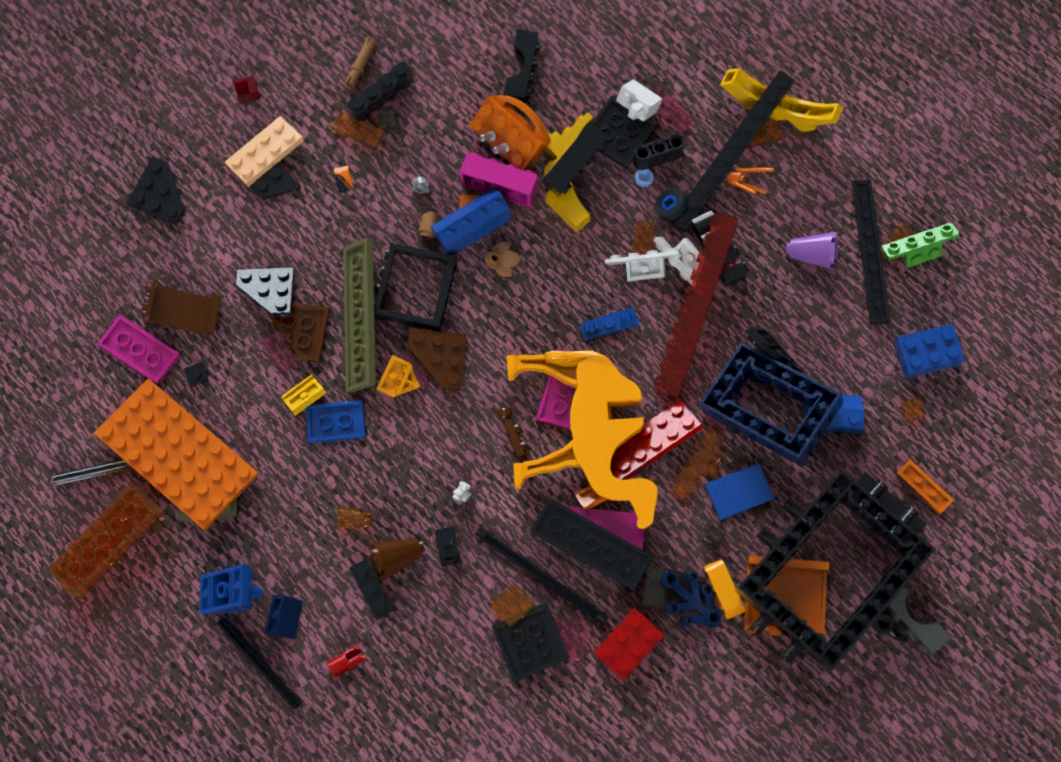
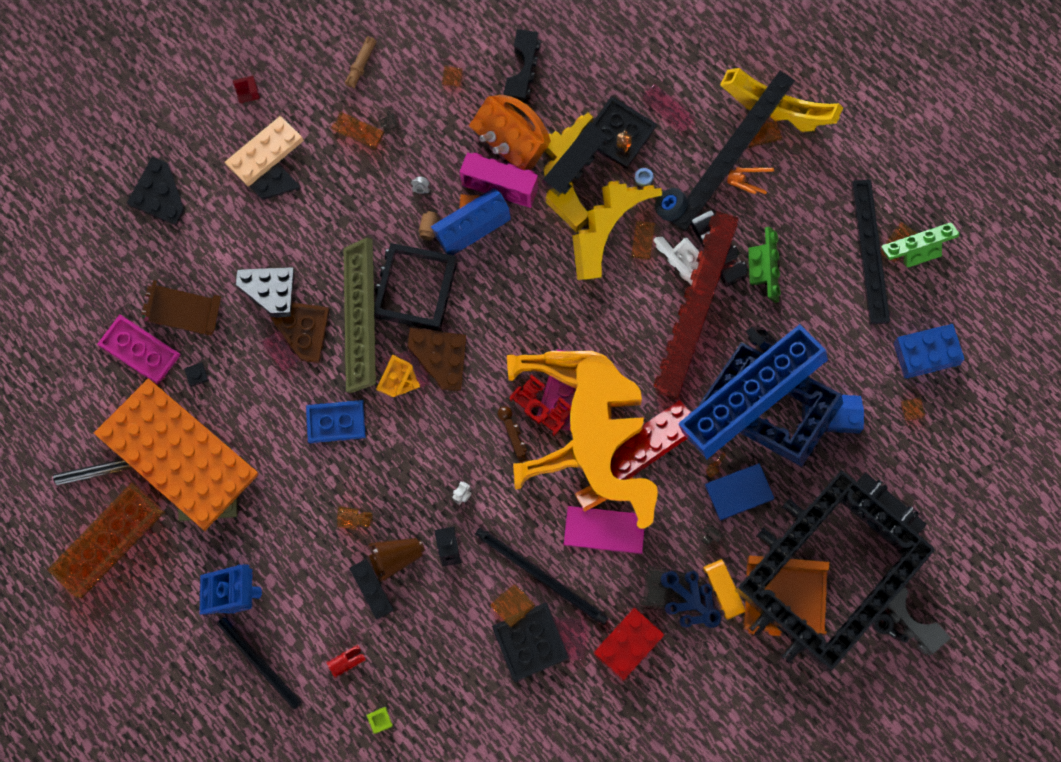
(283, 616): dark blue panel -> none
(303, 395): yellow plate -> none
(343, 179): sticker -> none
(379, 720): none -> lime plate
(383, 90): black brick -> none
(452, 76): none -> clear orange tile
(505, 259): medium nougat plate -> none
(526, 401): none -> red piece
(591, 242): none -> yellow arch
(591, 544): black plate -> none
(609, 324): blue plate -> none
(624, 140): none -> clear orange plate
(639, 100): white hinge -> none
(644, 266): white bracket -> none
(649, 156): black beam -> none
(697, 464): clear orange plate -> none
(753, 391): none -> blue brick
(764, 265): none -> bright green bracket
(815, 249): medium lavender cone -> none
(924, 487): orange plate -> none

